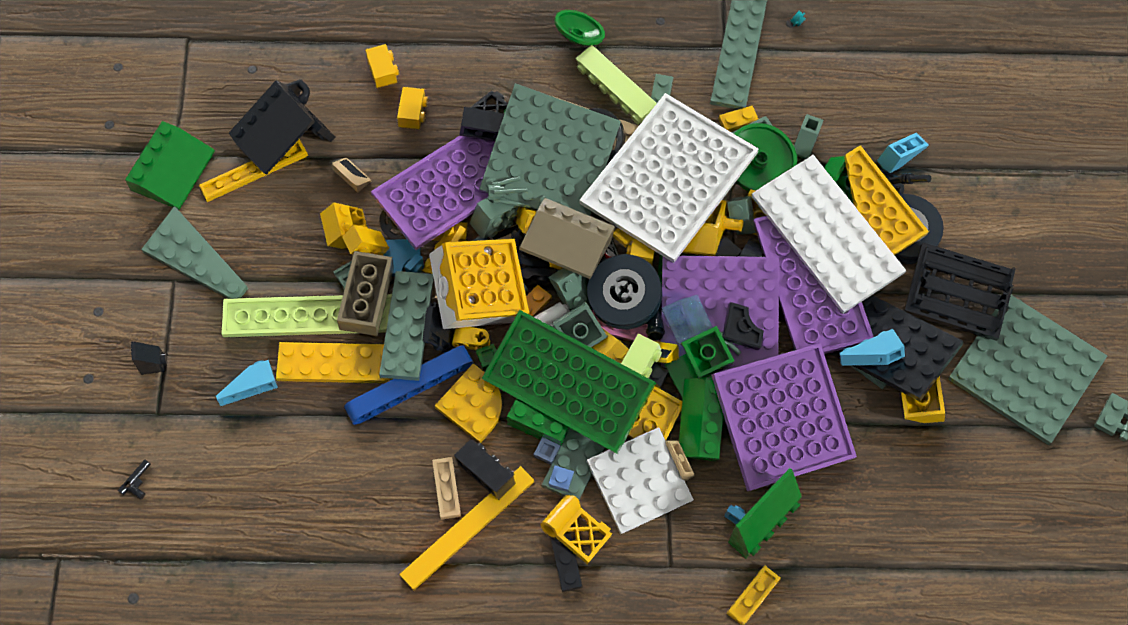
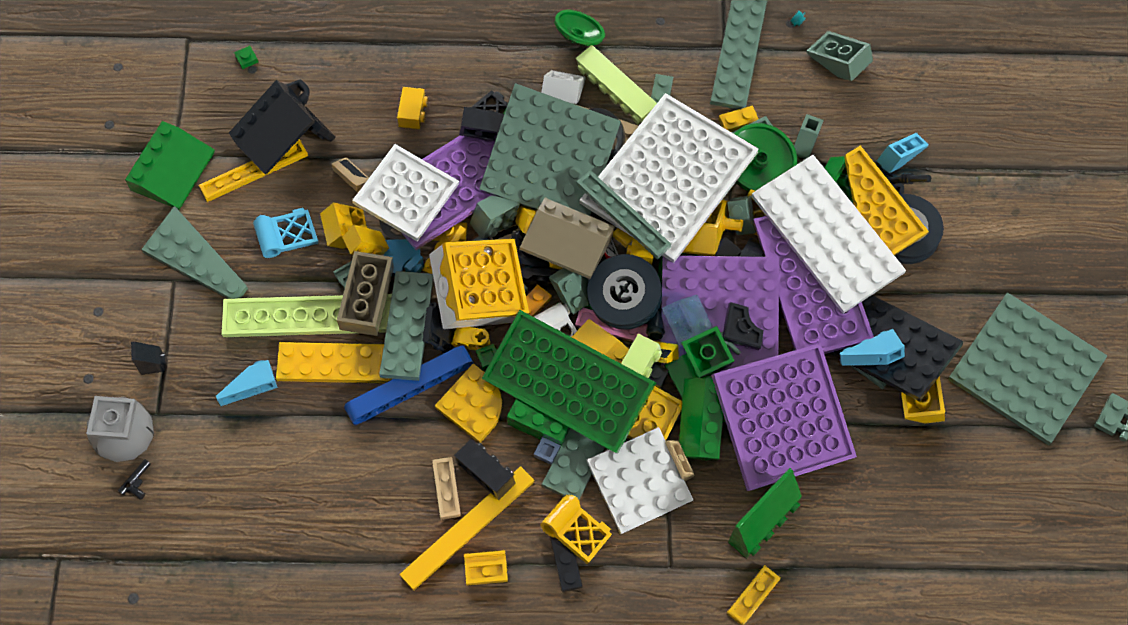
(119, 428): none -> light grey plate
(246, 57): none -> green plate
(269, 233): none -> medium azure piece
(381, 65): yellow brick -> none
(405, 192): none -> white plate
(485, 567): none -> yellow plate
(496, 192): sand green plant -> none
(561, 478): medium blue plate -> none
(563, 86): none -> white slope
(581, 325): sand green slope -> none
(624, 214): none -> sand green plate
(734, 514): dark azure plate -> none
(841, 55): none -> sand green slope
(966, 268): black piece -> none

